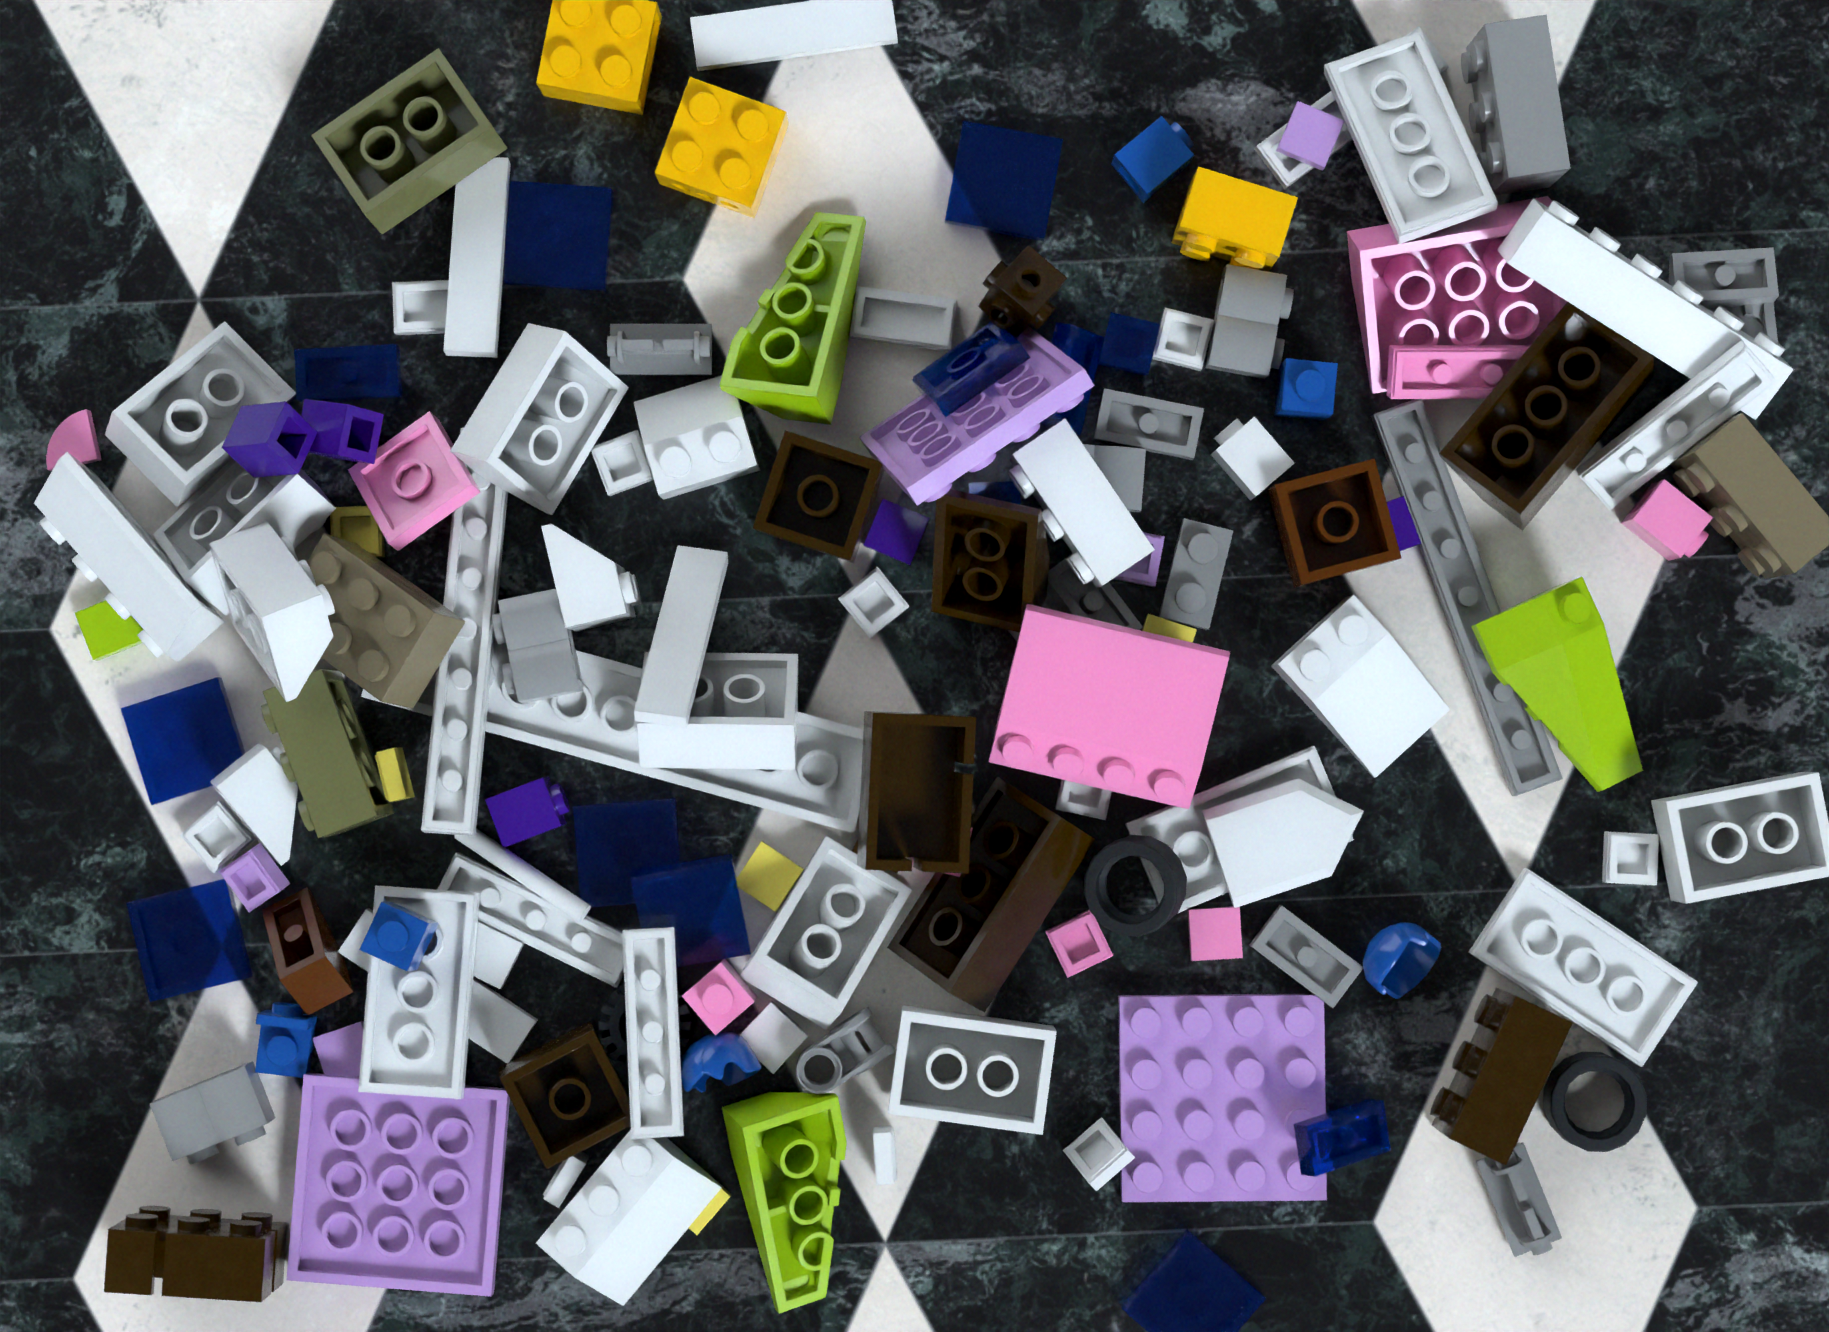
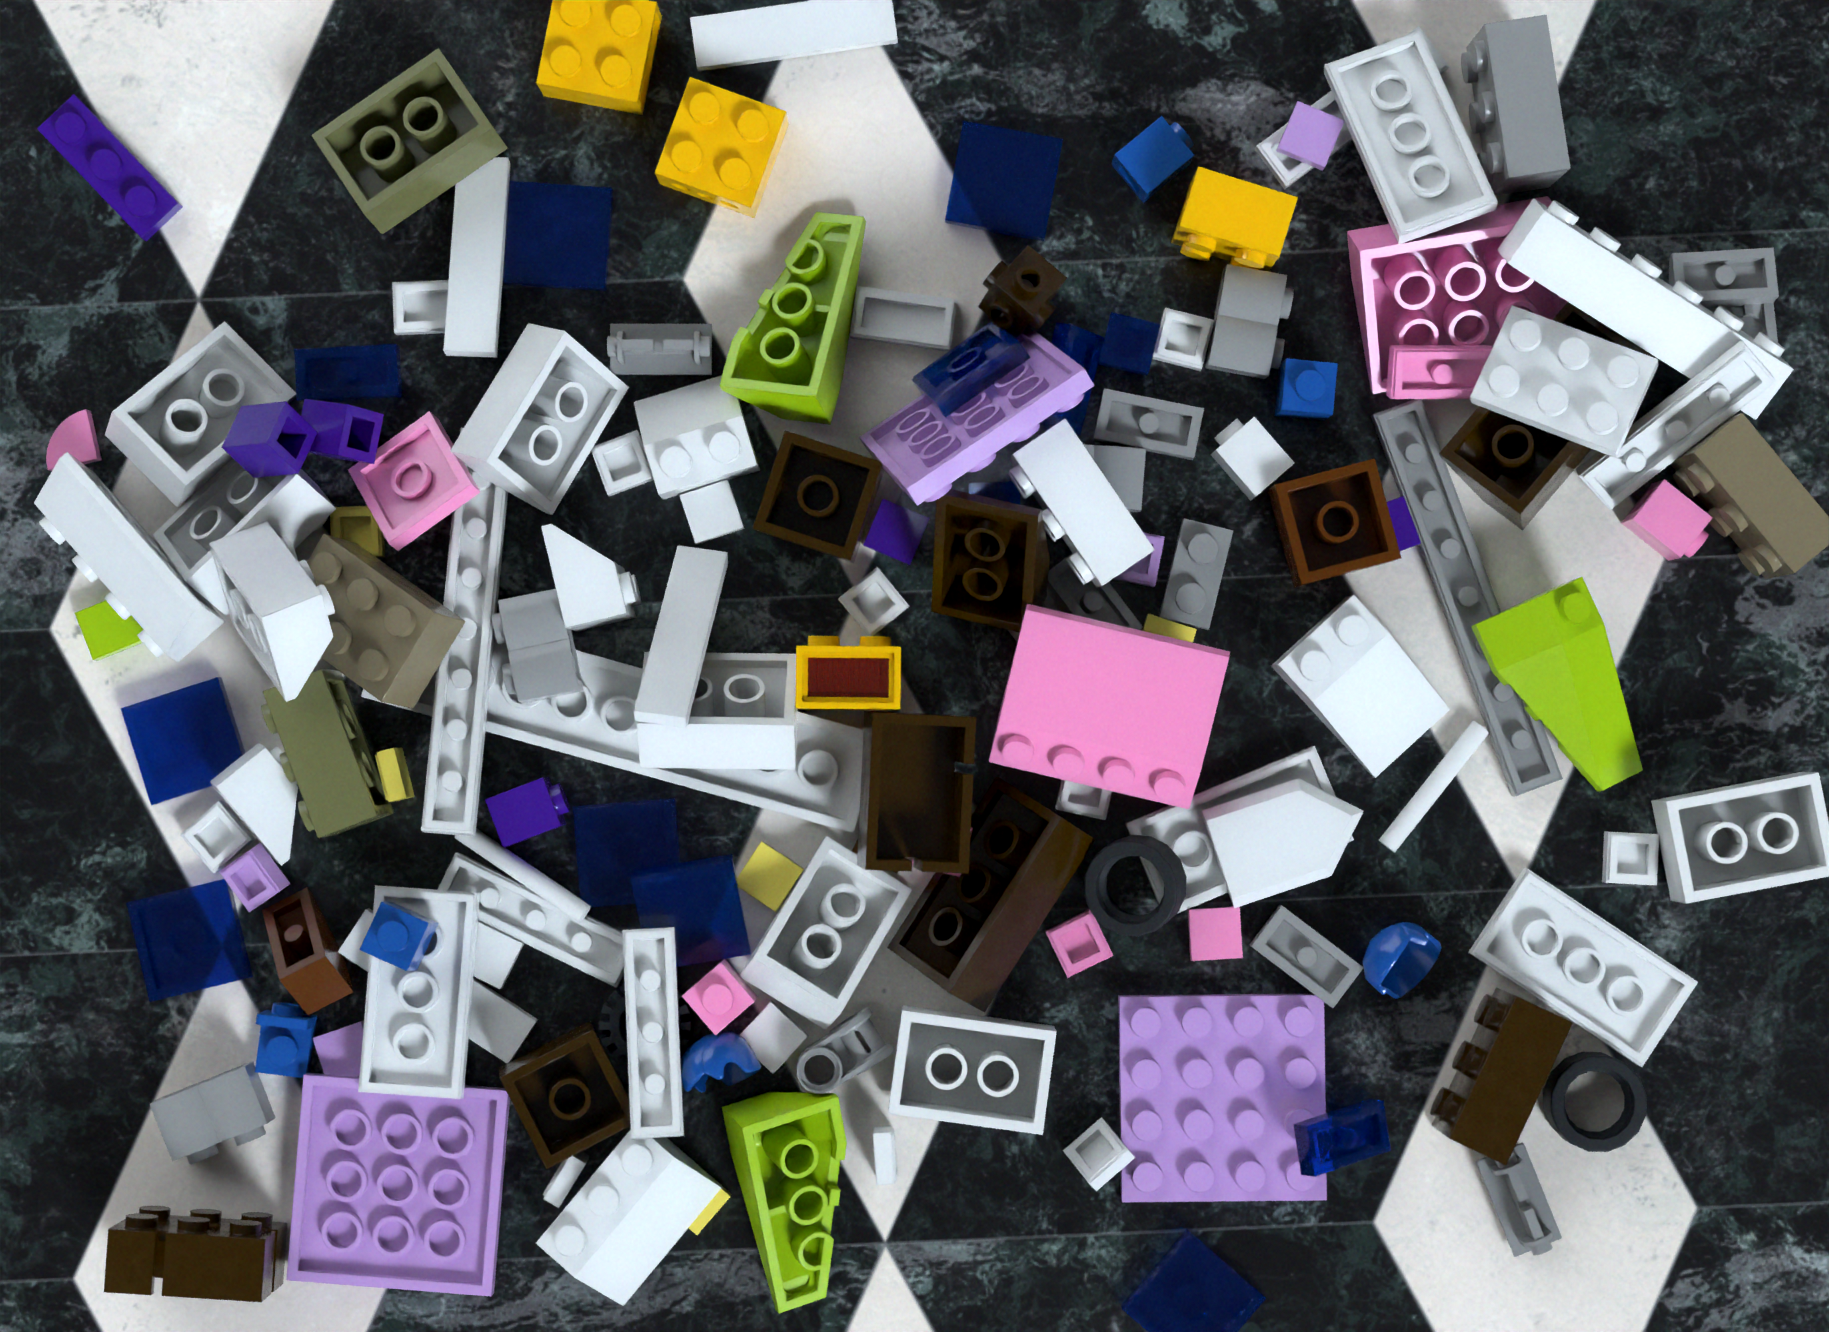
(109, 167): none -> dark purple plate
(711, 511): none -> white tile
(848, 675): none -> piece
(1433, 786): none -> white bar
(1564, 381): none -> white plate

